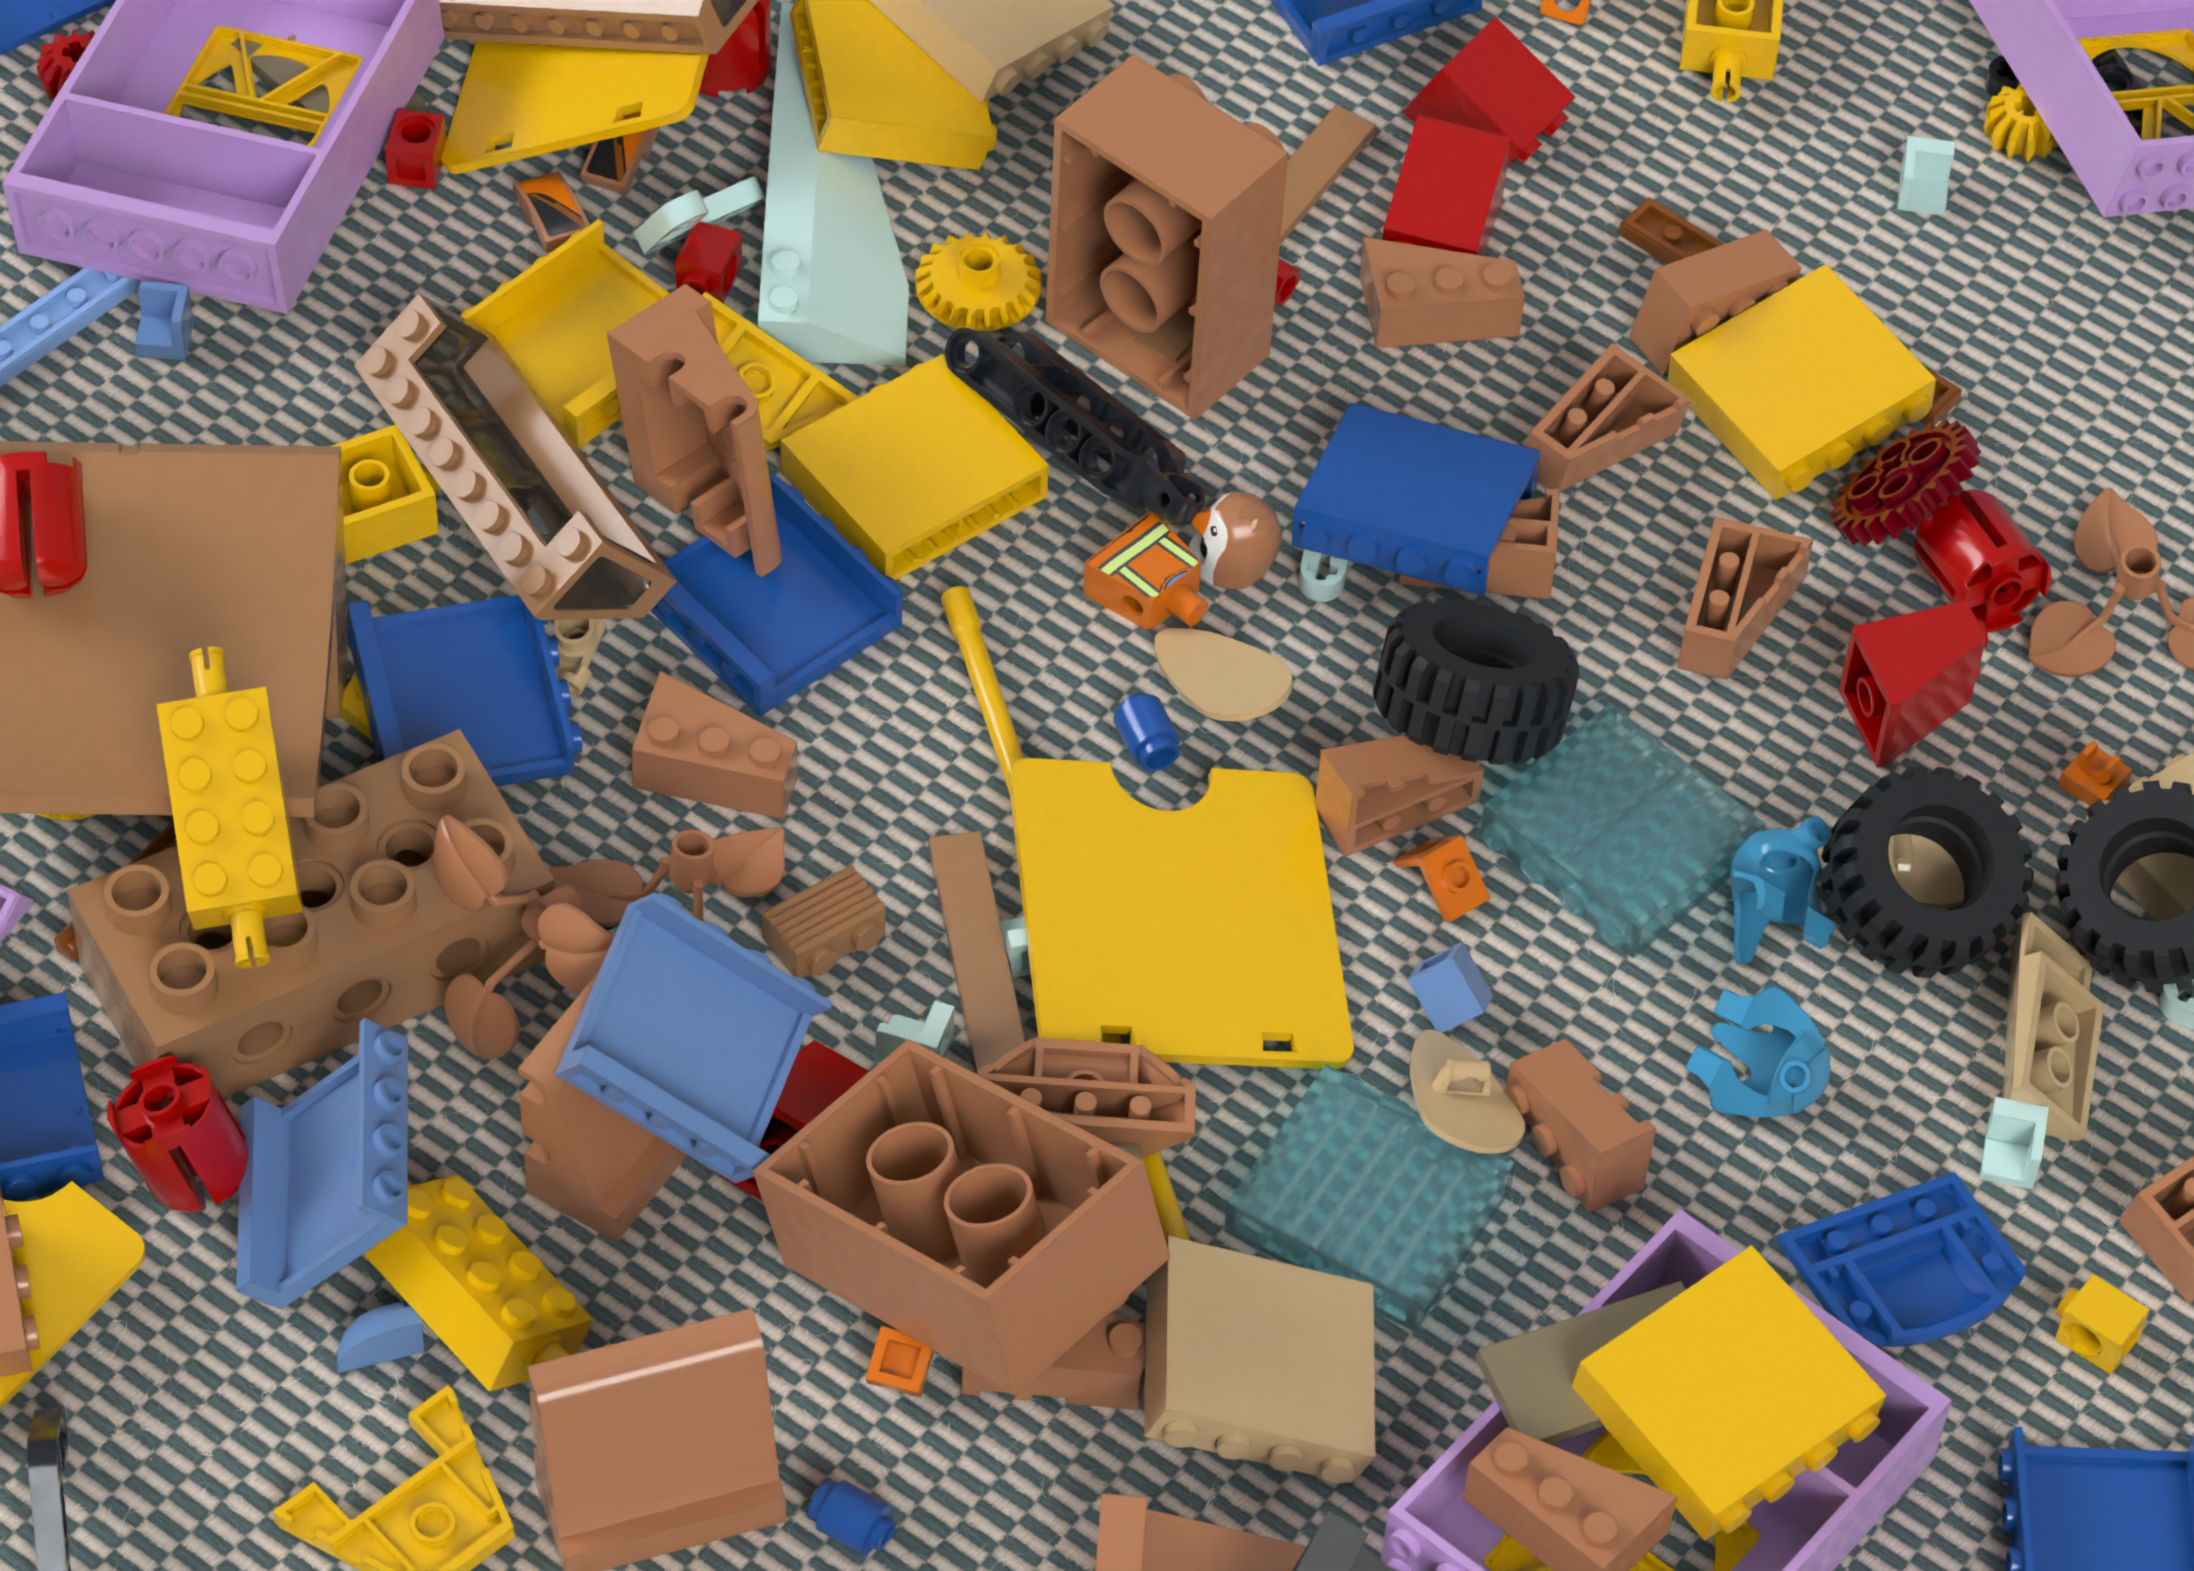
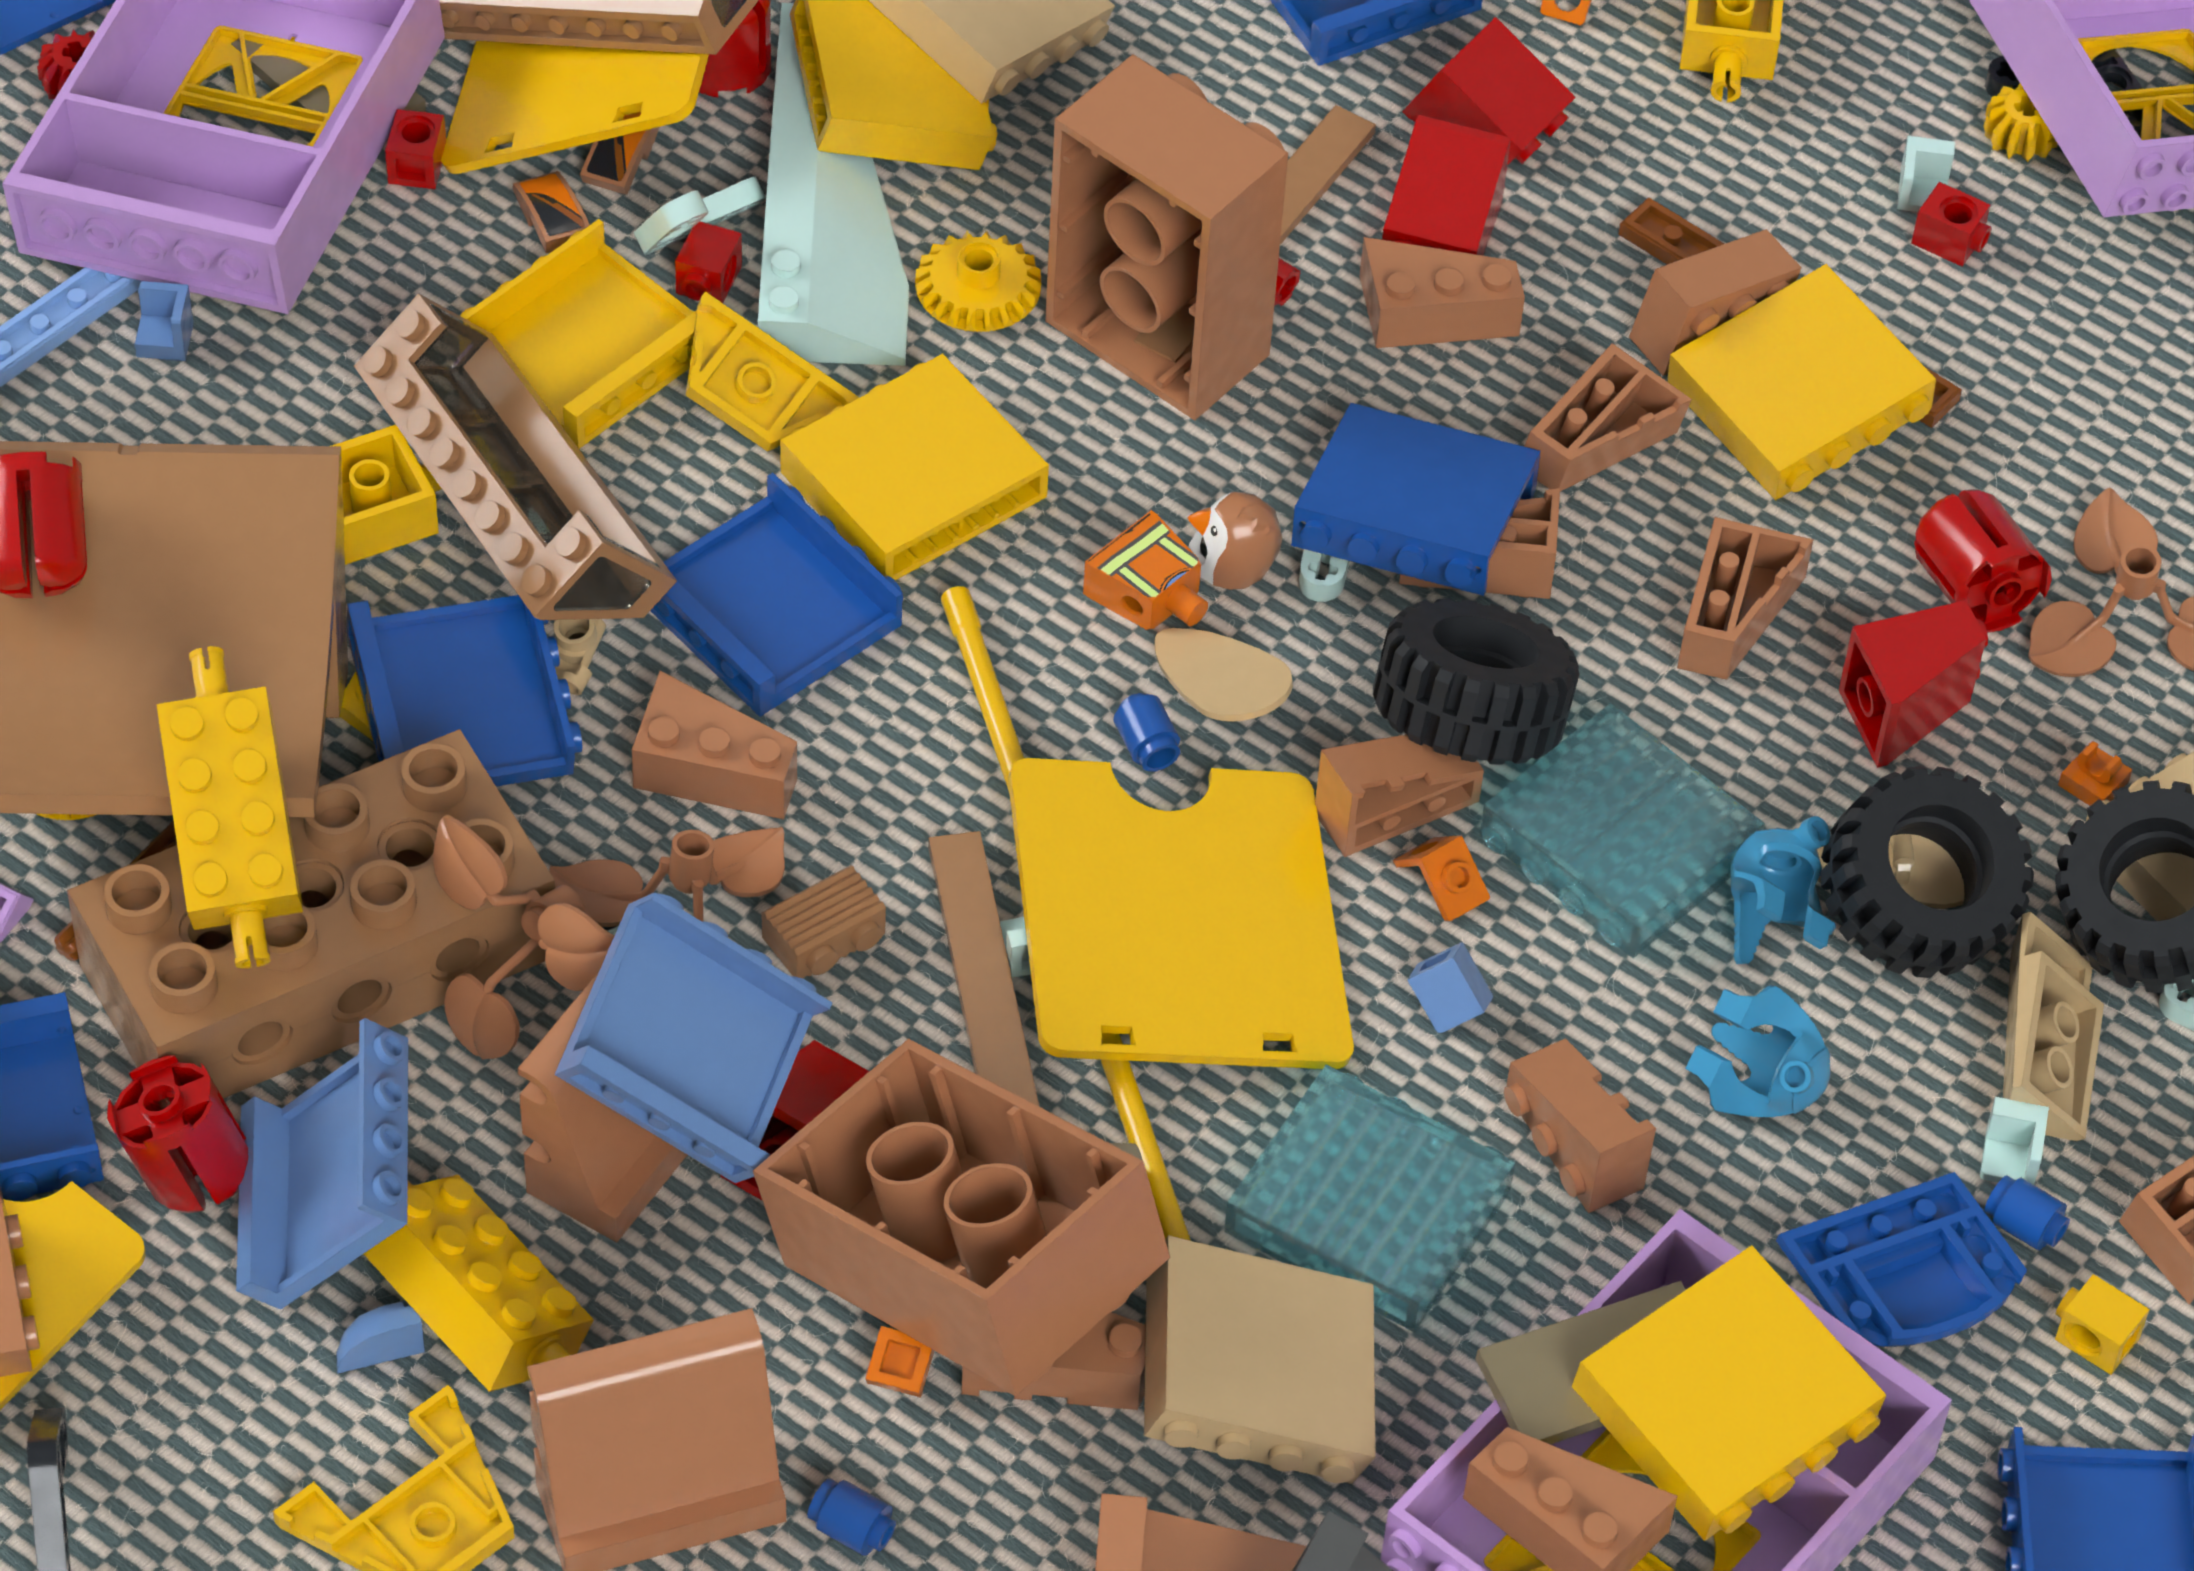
(695, 426): nougat panel -> none
(933, 1034): light aqua panel -> none
(1049, 389): black piece -> none
(1102, 1088): nougat wedge -> none
(1462, 1097): tan shield -> none
(1905, 483): dark red gear -> none
(1952, 224): none -> red brick
(2027, 1212): none -> blue brick

